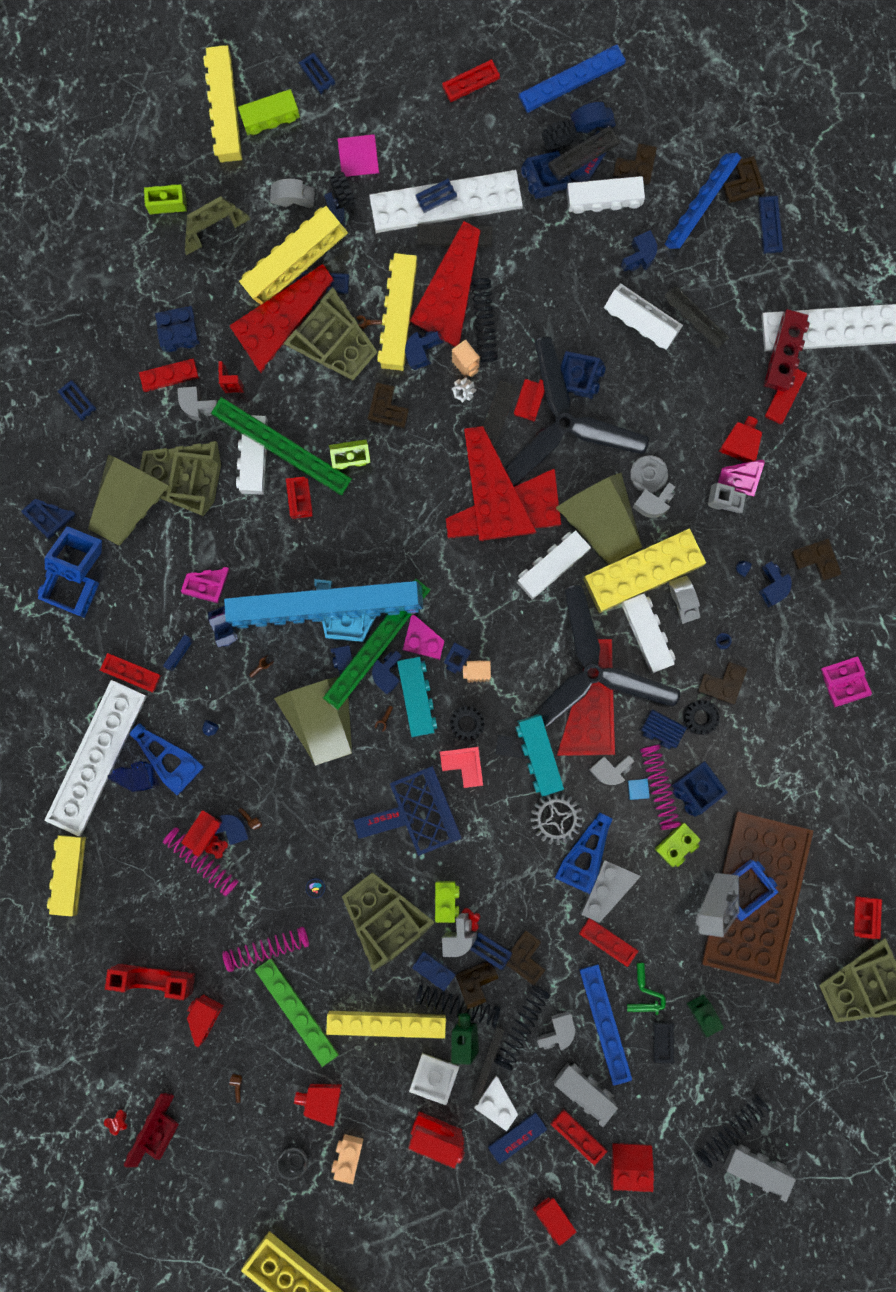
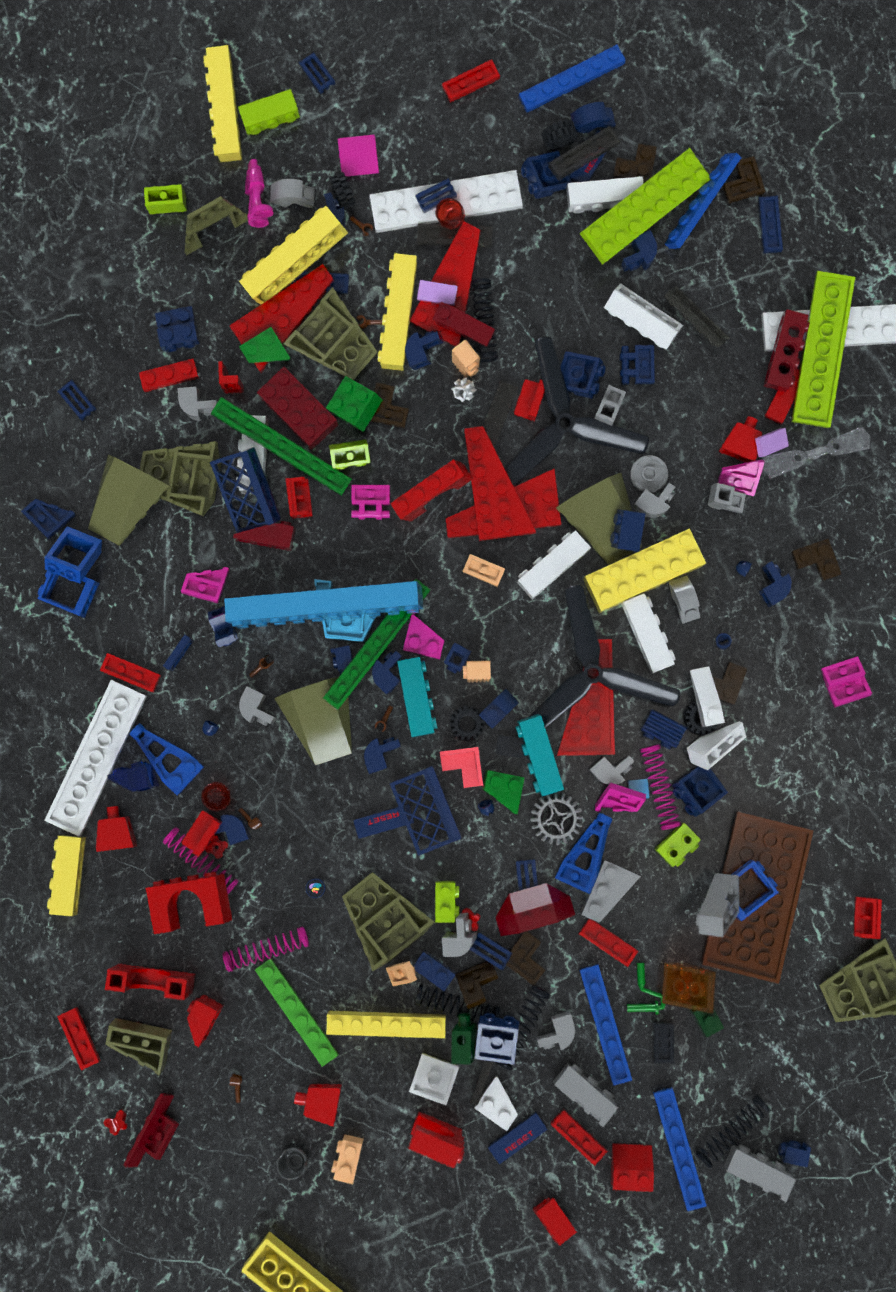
(79, 1038): none -> red plate
(115, 832): none -> red torso
(141, 1042): none -> olive wedge
(209, 889): none -> red arch
(215, 796): none -> clear red hair
(250, 707): none -> light grey brick
(254, 186): none -> dark pink piece
(260, 489): none -> dark blue fence
(264, 348): none -> green wing
(274, 536): none -> dark red slope
(297, 408): none -> dark red brick
(354, 403): none -> green brick
(361, 225): none -> reddish brown hand
(370, 495): none -> dark pink plate
(374, 754): none -> dark blue brick
(401, 973): none -> light nougat plate
(412, 503): none -> red arch
(437, 292): none -> lavender tile
(450, 213): none -> clear red hair
(463, 324): none -> dark red slope
(483, 570): none -> light nougat plate
(486, 807): none -> dark blue hinge
(497, 1039): none -> plate
(499, 708): none -> dark blue brick
(504, 788): none -> green wing
(525, 863): none -> dark blue tile
(533, 909): none -> dark red wedge
(610, 405): none -> light grey brick
(620, 799): none -> dark pink wing
(627, 530): none -> dark blue brick
(644, 364): none -> dark blue plate
(645, 206): none -> lime plate
(679, 1149): none -> blue plate
(688, 987): none -> clear orange slope
(706, 697): none -> white slope
(714, 746): none -> white slope
(771, 442): none -> lavender tile
(784, 462): none -> clear piece
(794, 1153): none -> dark blue brick
(823, 349): none -> lime plate

